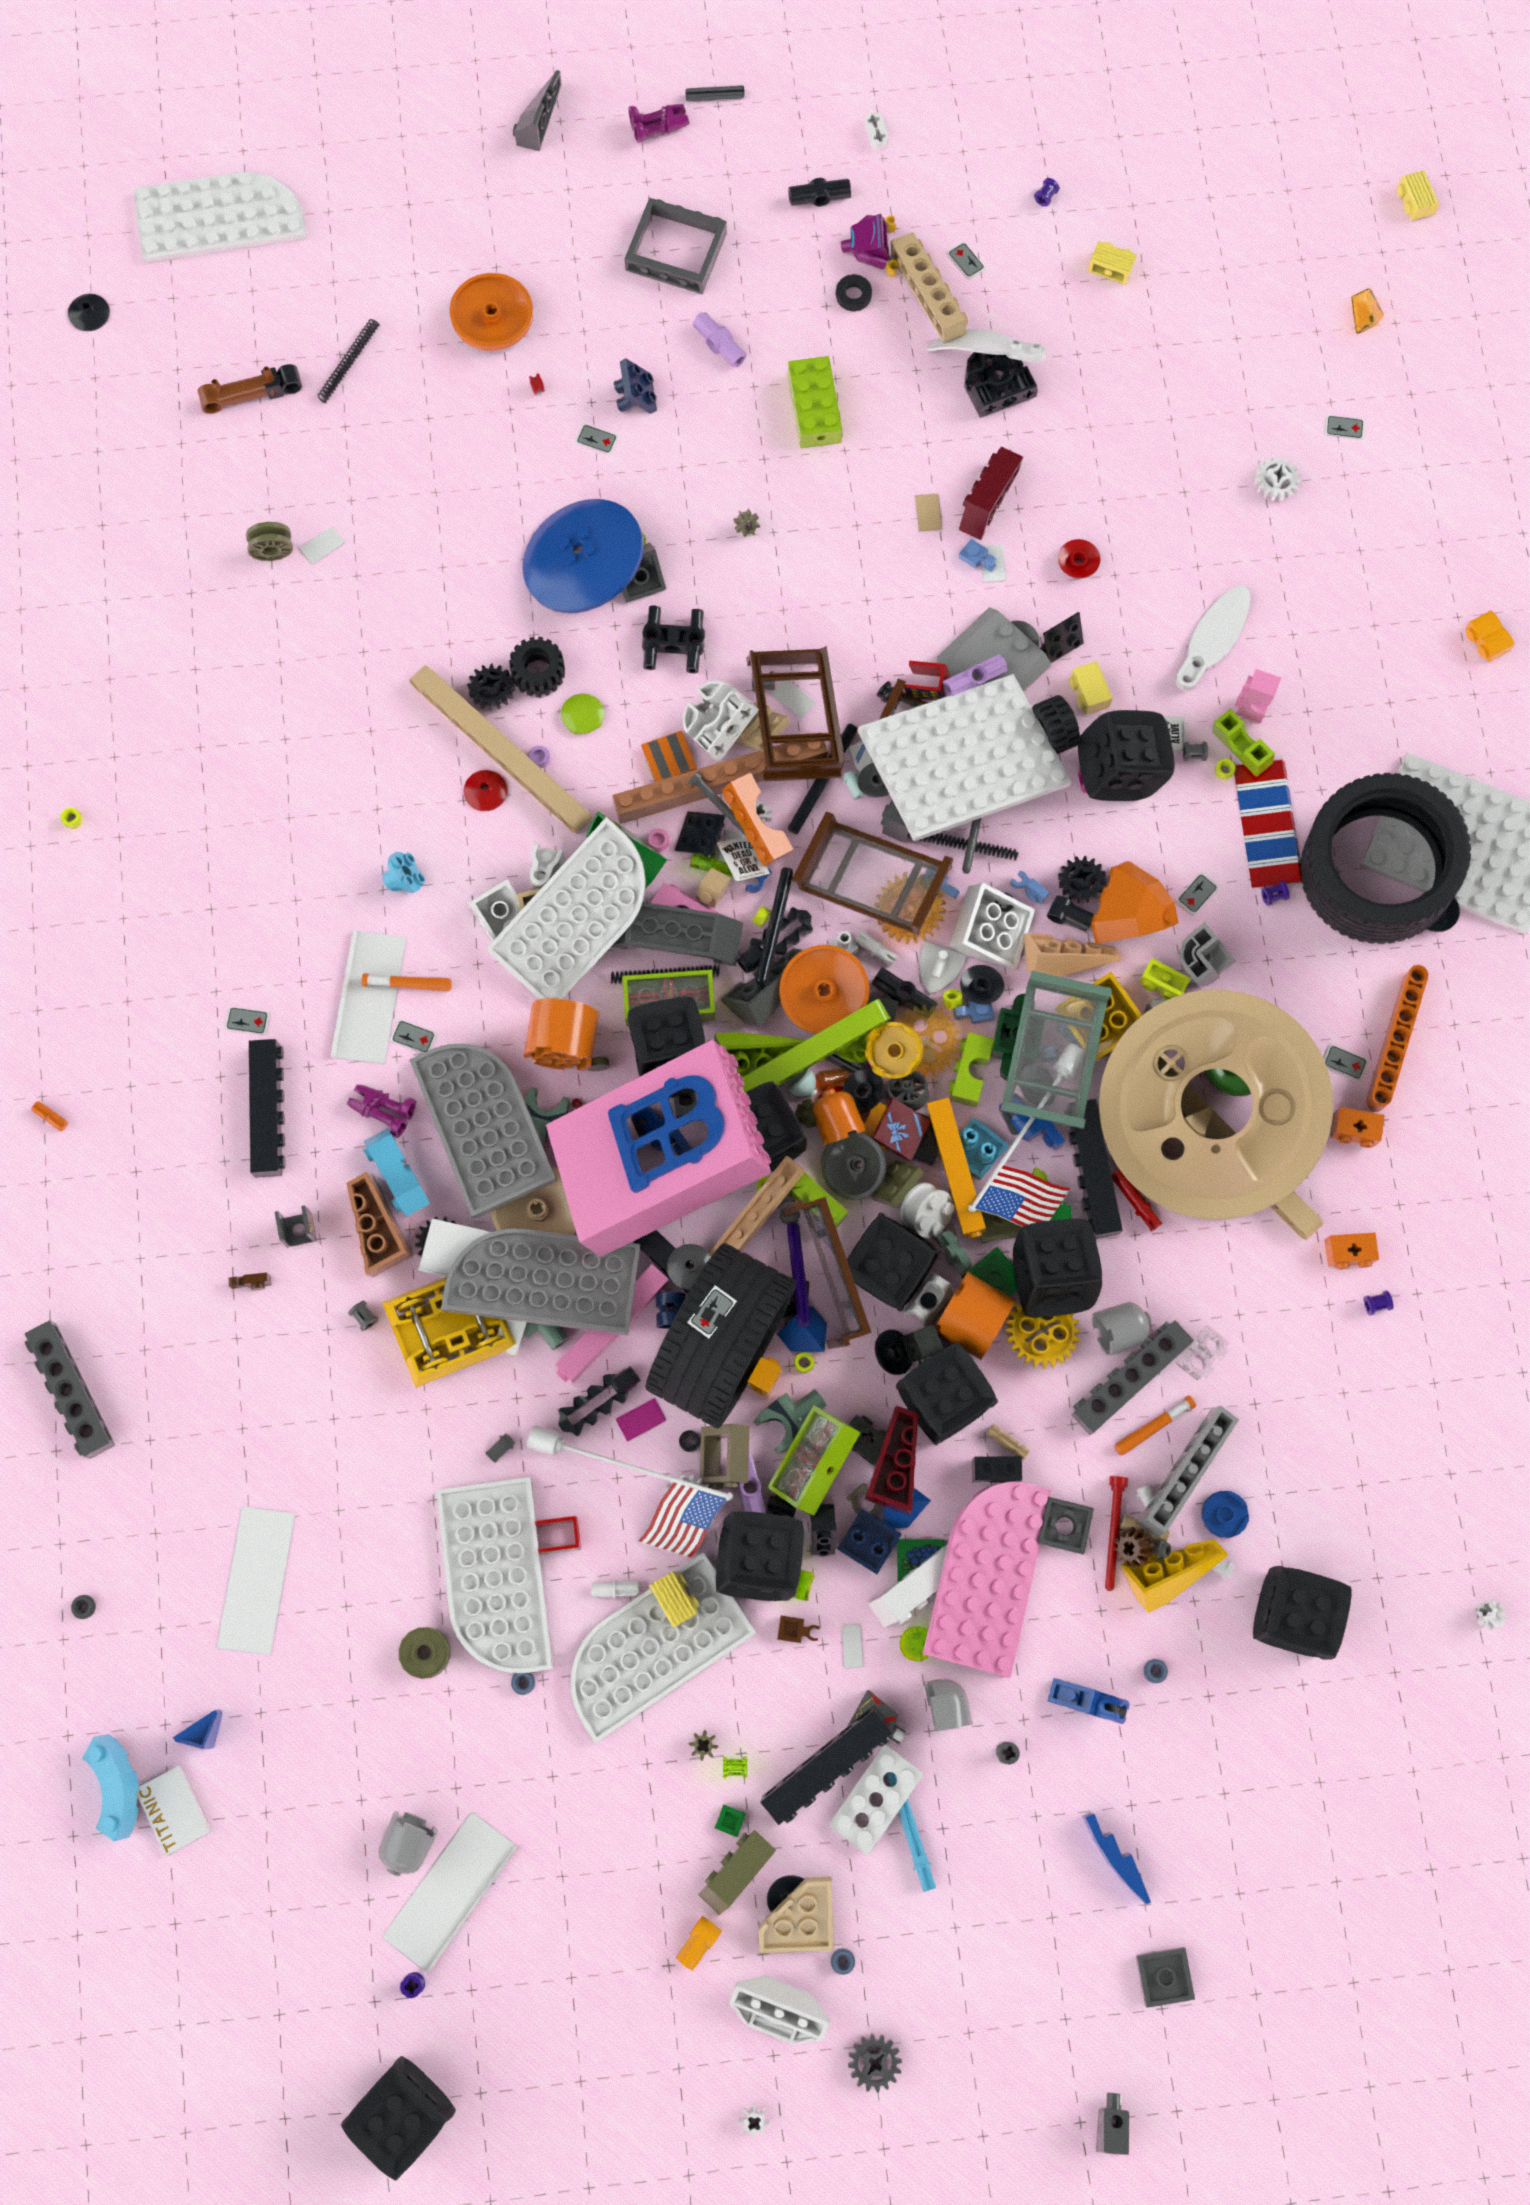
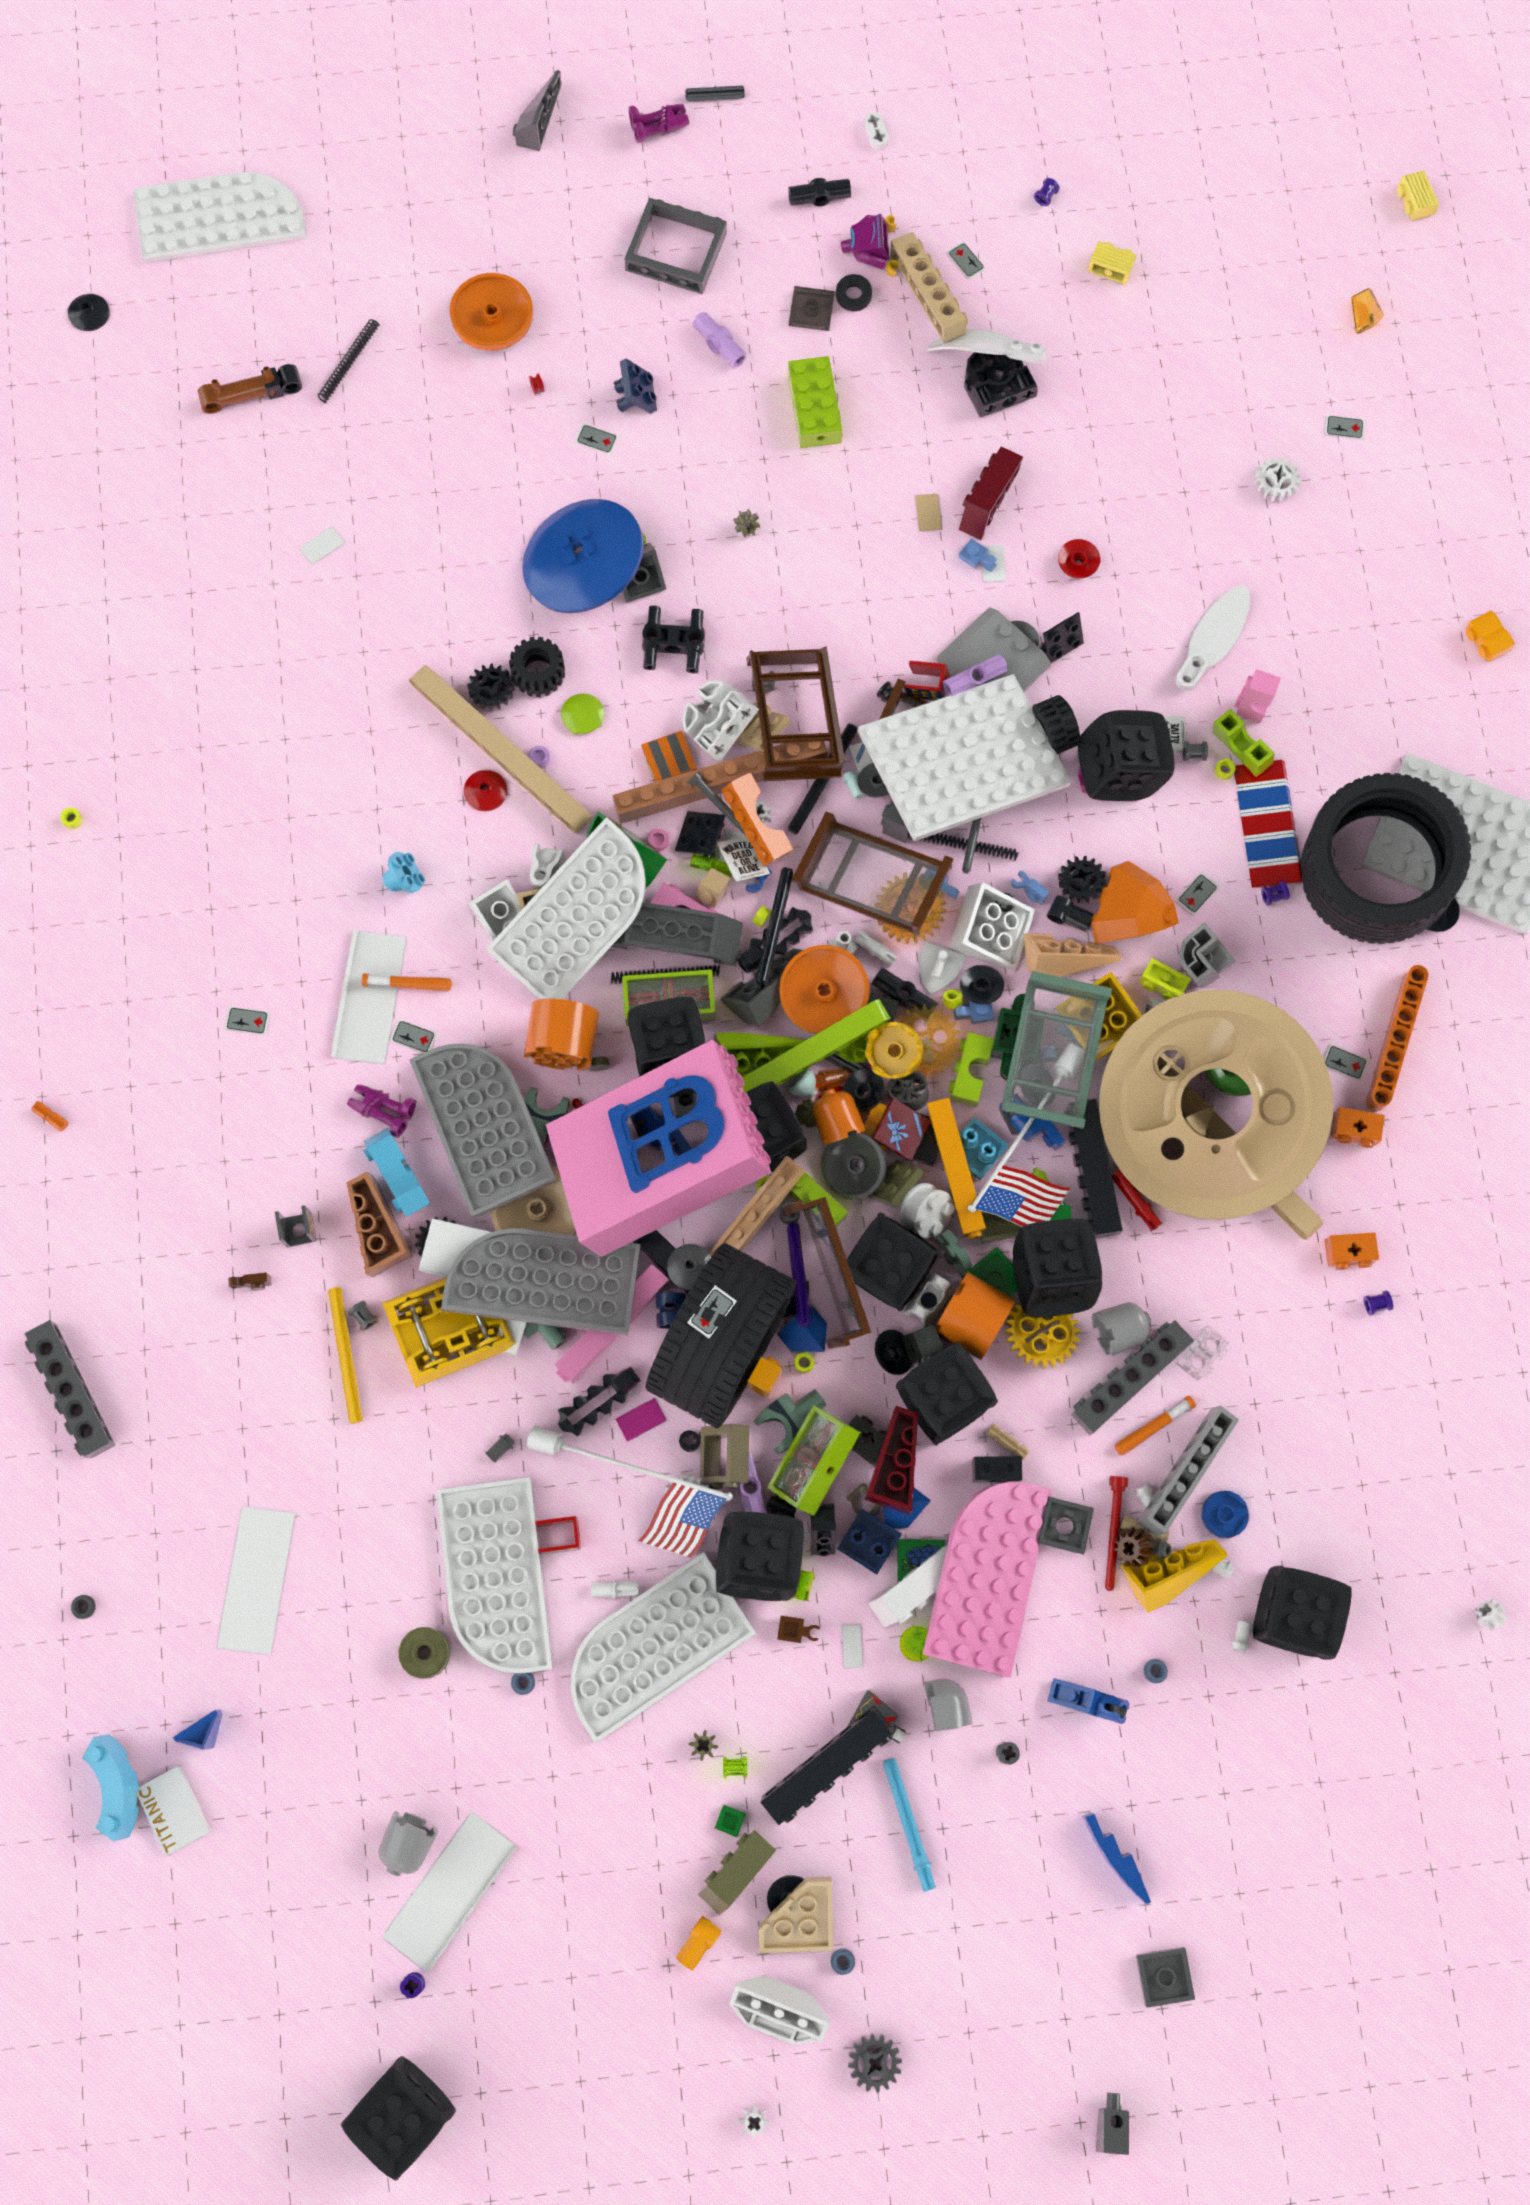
(265, 1108): black brick -> none
(269, 541): olive wheel -> none
(345, 1355): none -> yellow axle
(674, 1598): light yellow brick -> none
(793, 698): white sticker -> none
(811, 308): none -> clear smoke plate
(893, 1799): white plate -> none
(1090, 688): light yellow brick -> none
(1242, 1637): none -> white pin

